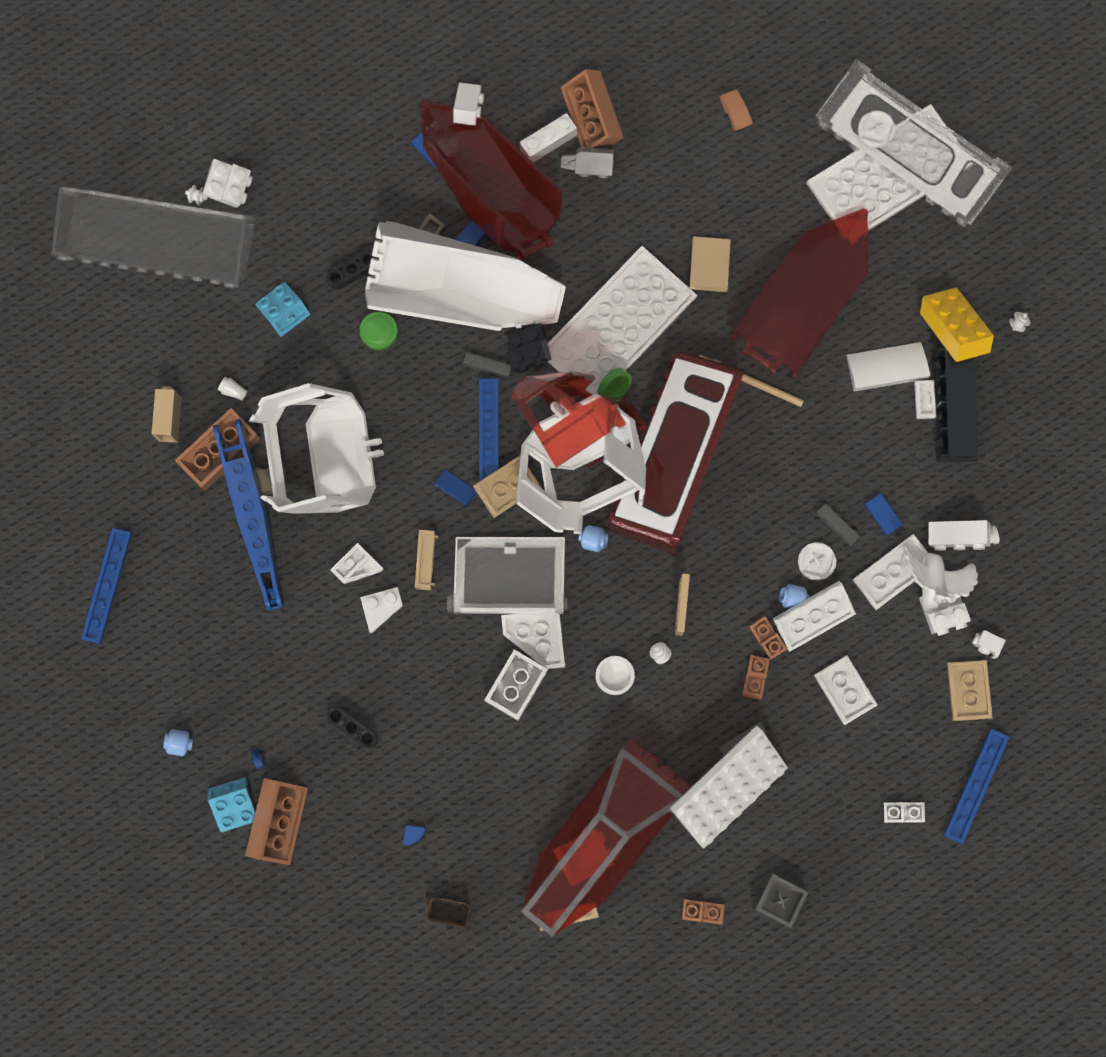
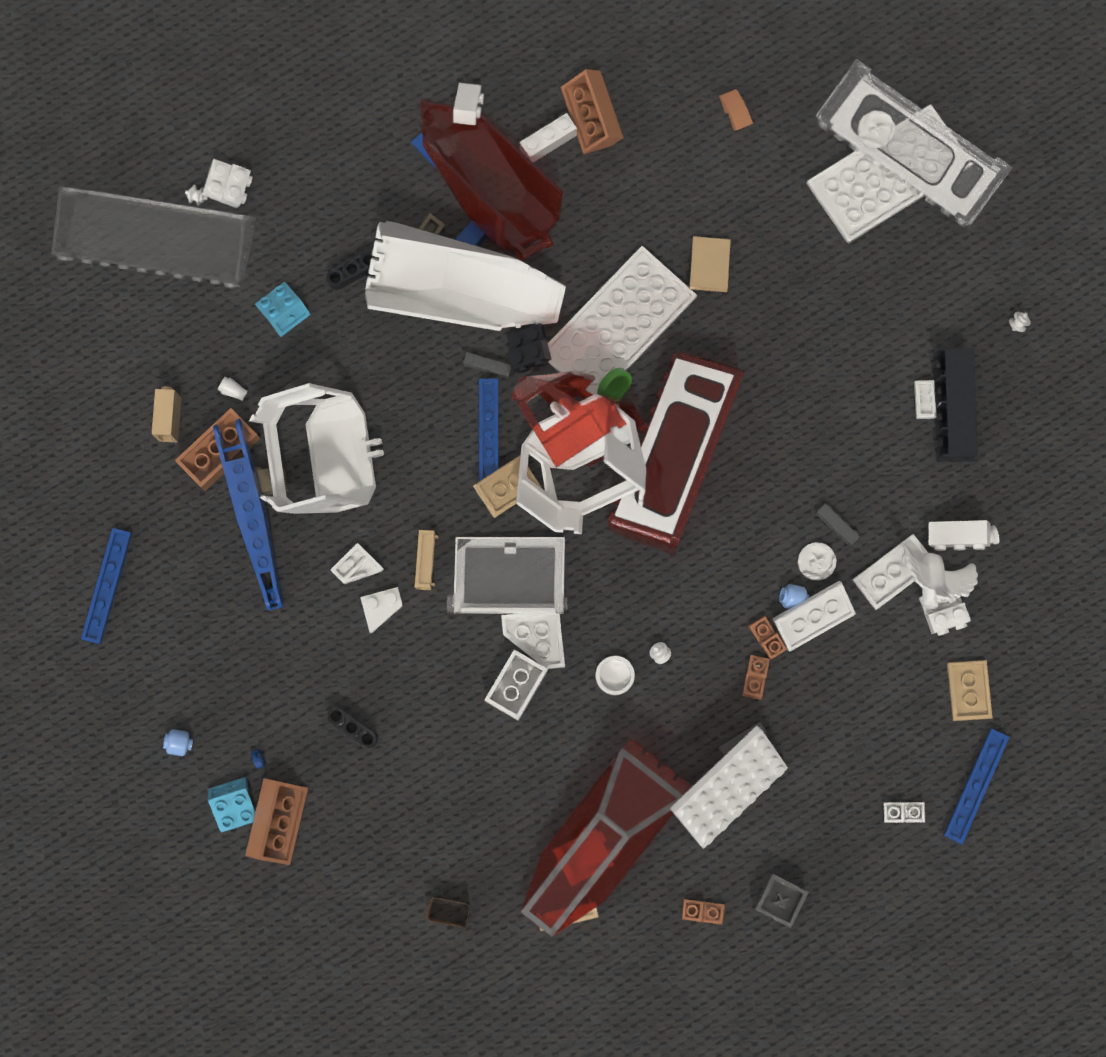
(378, 331): bright green piece -> none
(412, 834): blue tile -> none
(455, 488): blue slope -> none
(590, 162): light grey hinge -> none
(593, 538): light blue head -> none
(682, 605): tan tile -> none
(768, 388): tan bar -> none
(807, 293): clear red windscreen -> none
(845, 690): white tile -> none
(883, 514): blue tile -> none
(888, 366): white slope -> none
(956, 324): yellow brick -> none
(988, 643): white brick -> none

